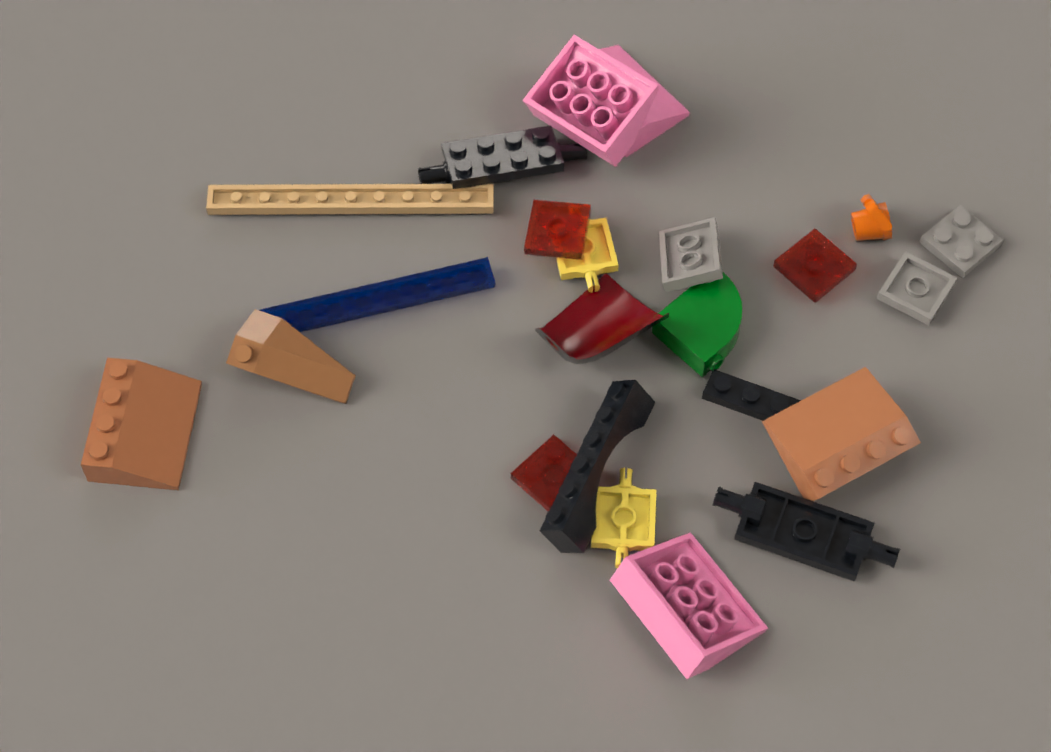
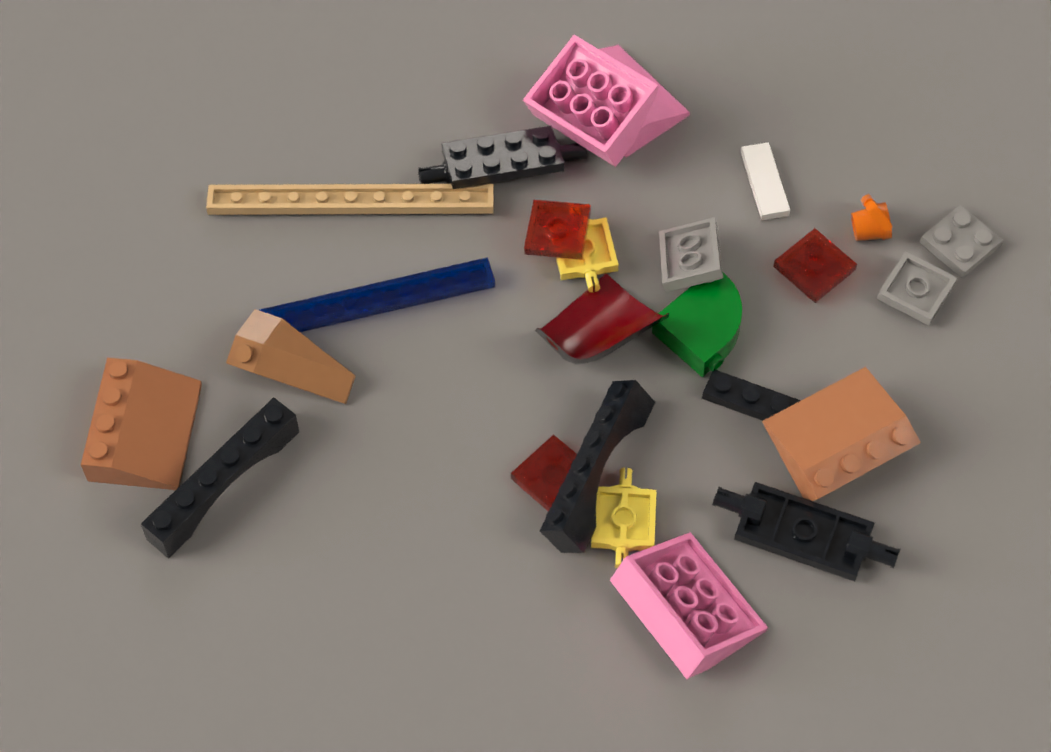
(183, 510): none -> black arch
(765, 181): none -> white tile

